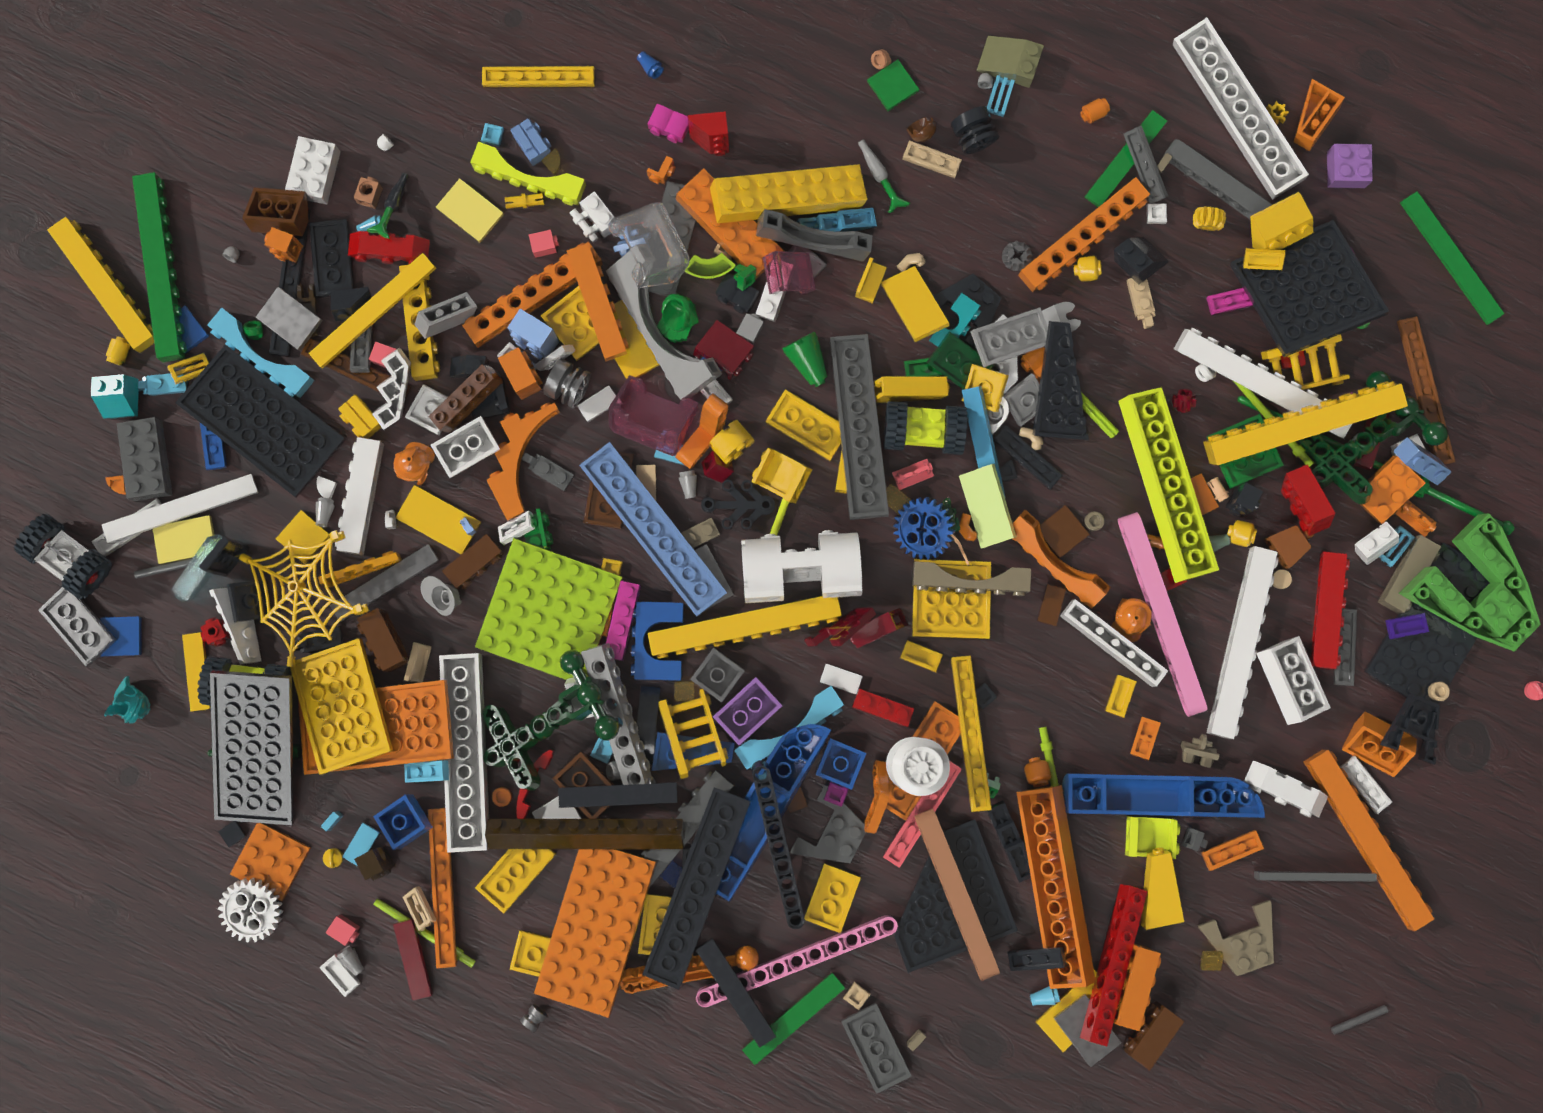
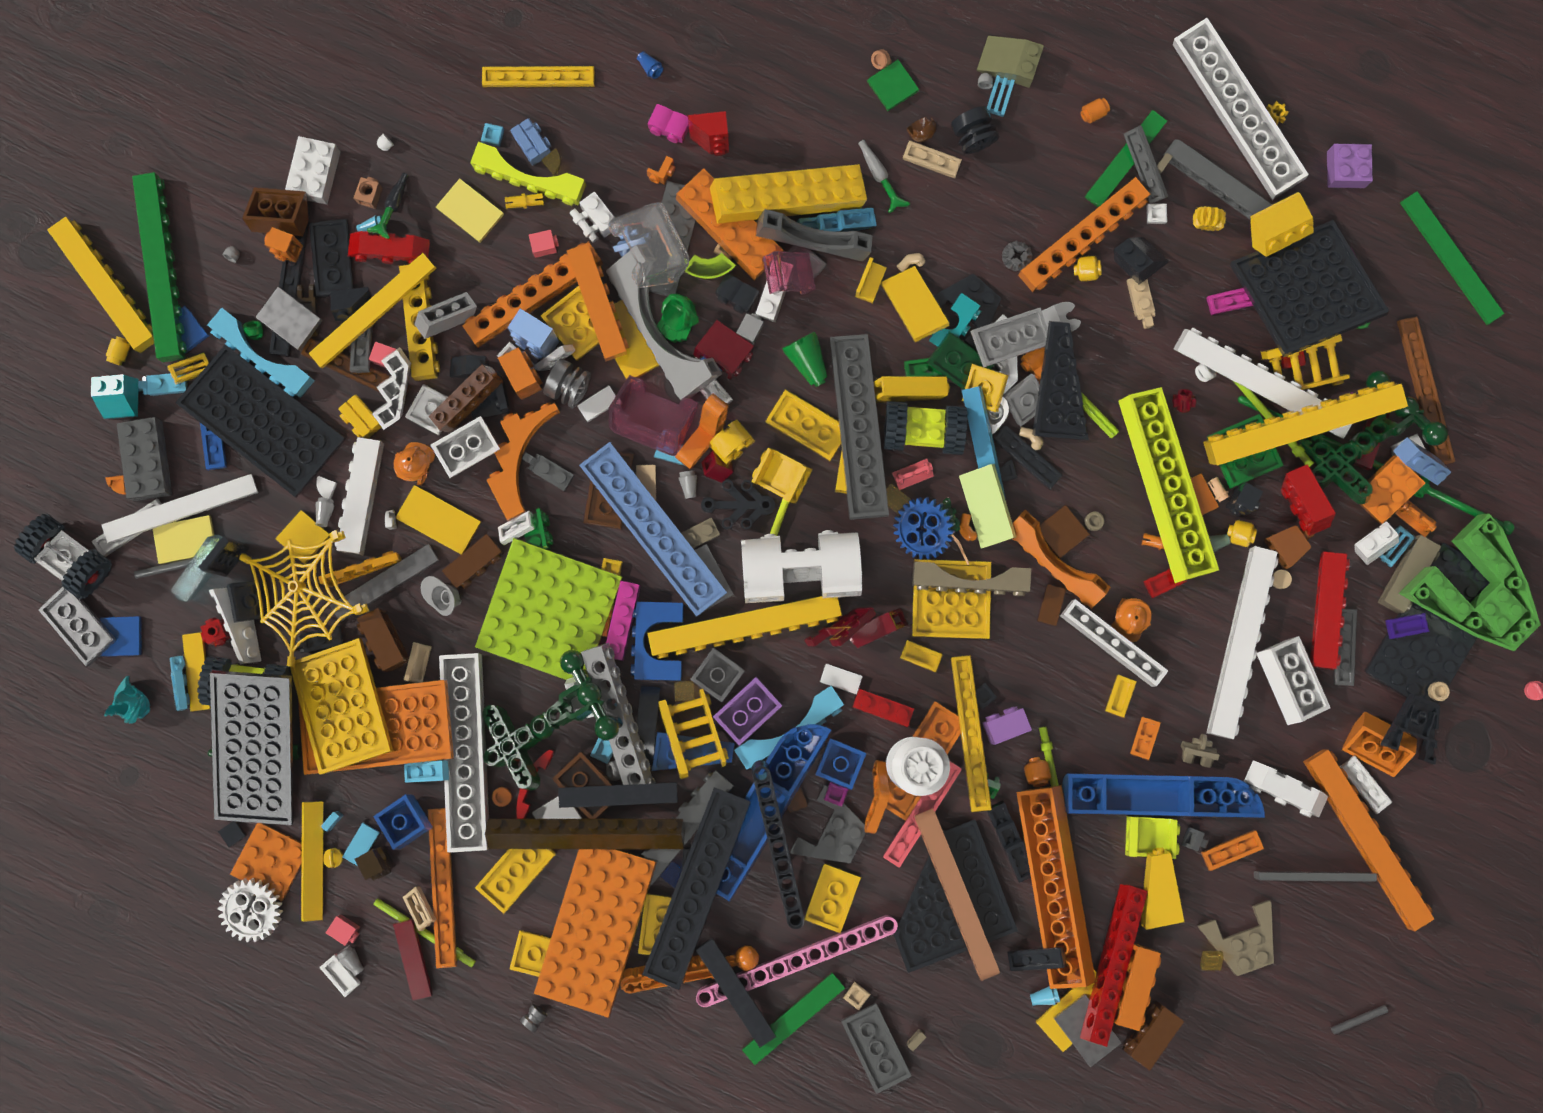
(178, 682): none -> medium azure hinge
(312, 861): none -> yellow tile
(467, 526): light blue tile -> none
(745, 276): green tile -> none
(1006, 726): none -> medium lavender brick
(1162, 614): bright pink beam -> none
(1264, 259): yellow tile -> none
(1318, 111): orange wedge -> none

